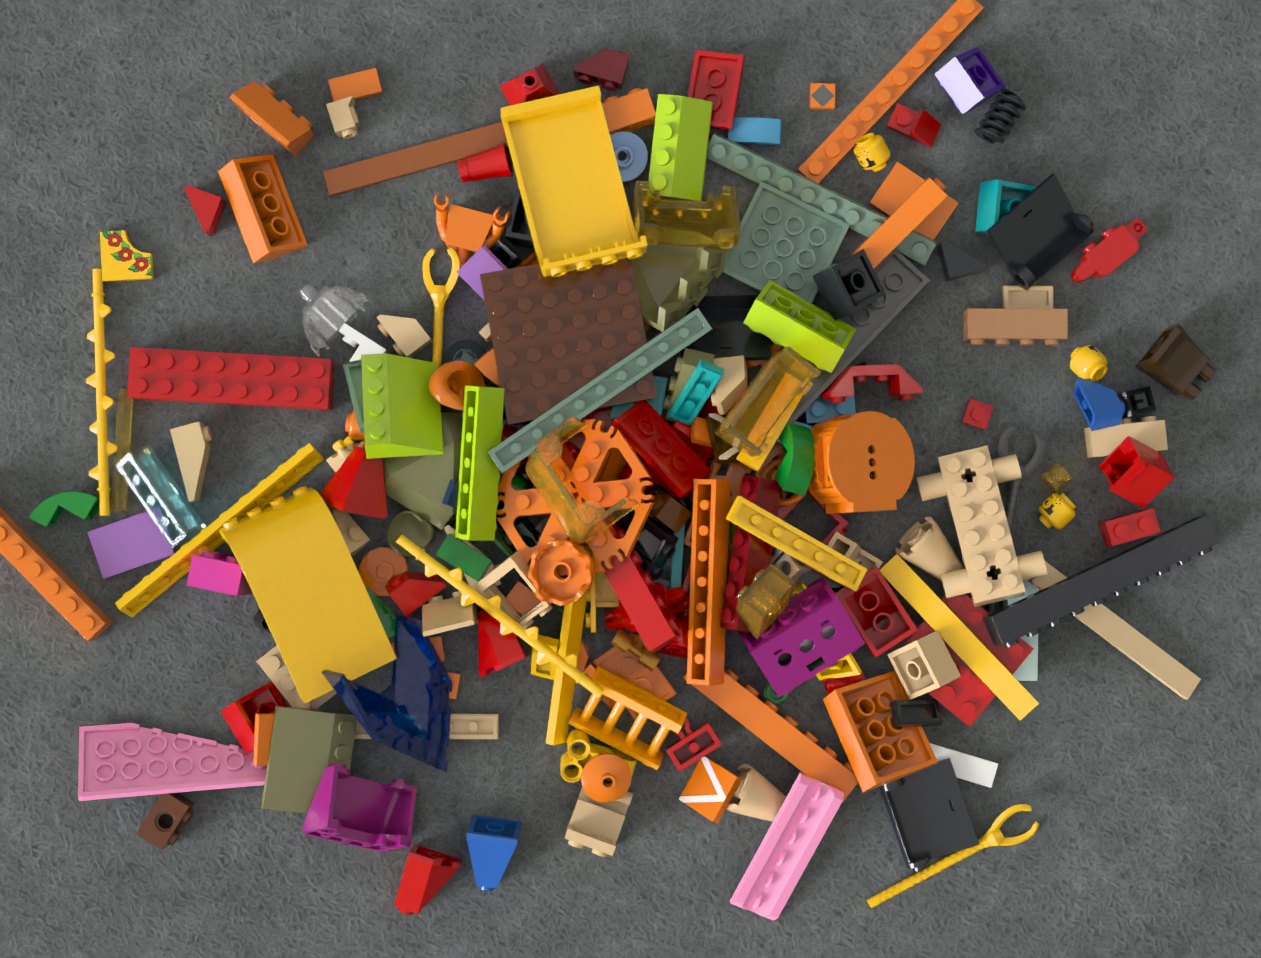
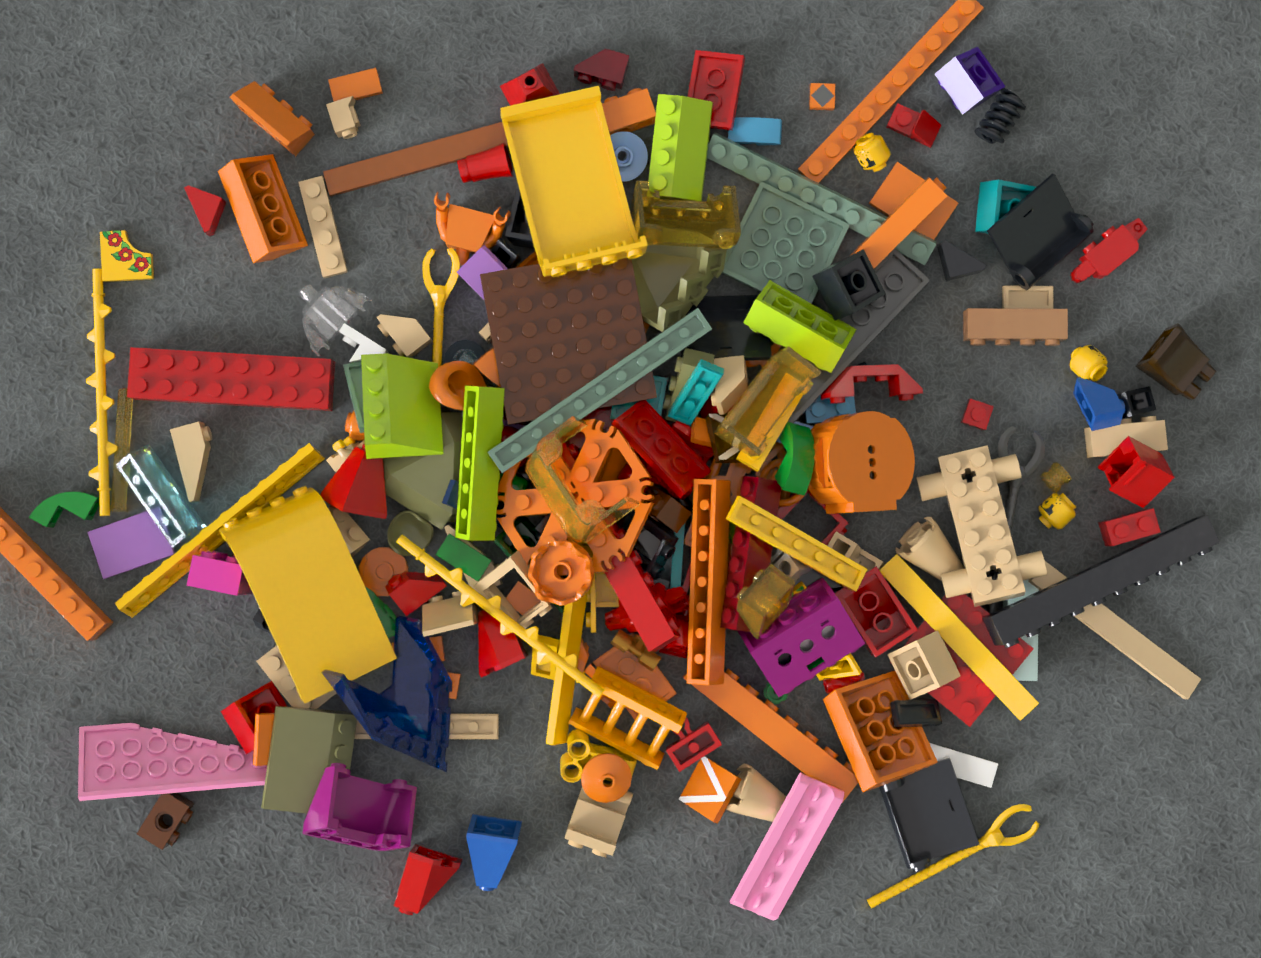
(323, 227): none -> tan plate

